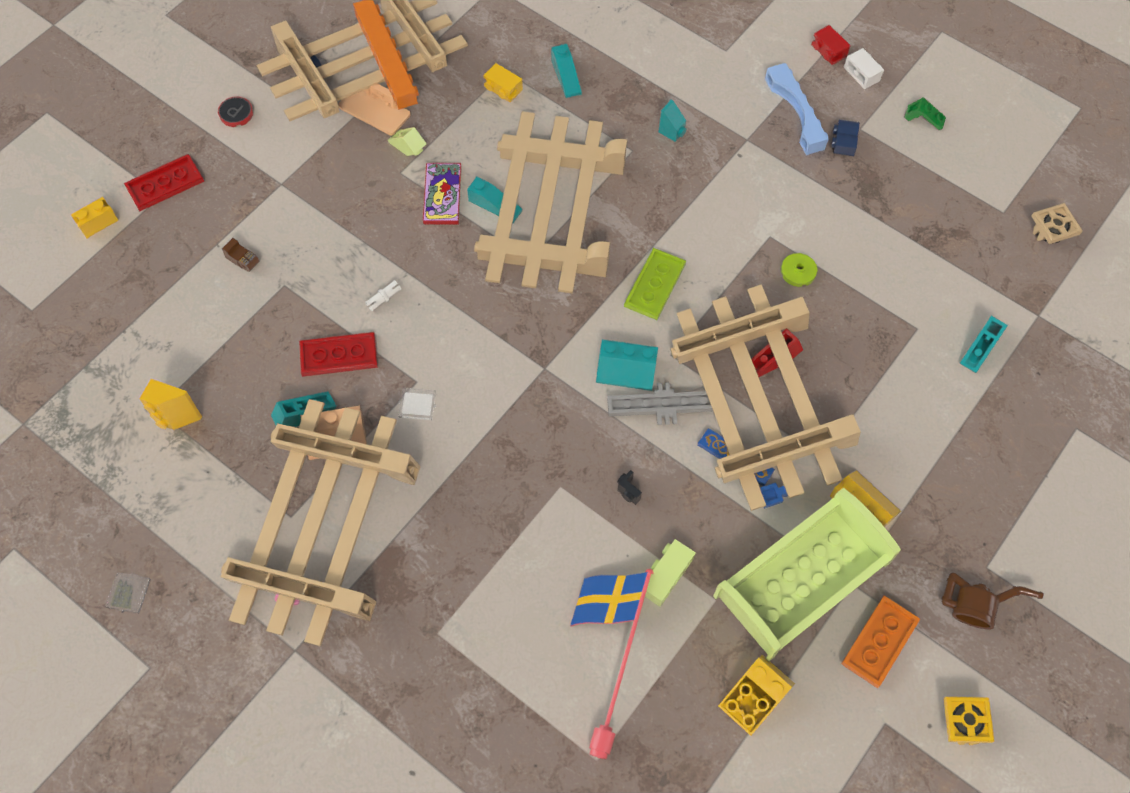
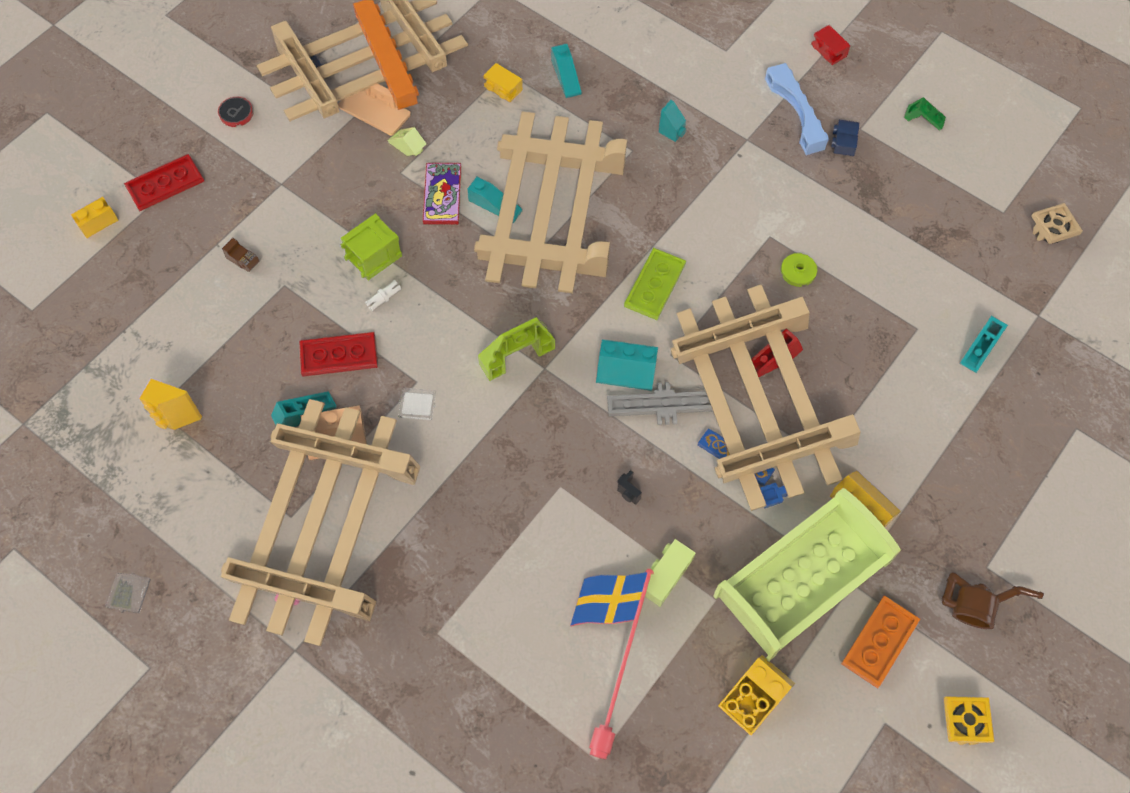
(371, 247): none -> lime container
(529, 333): none -> lime wedge
(863, 68): white brick -> none

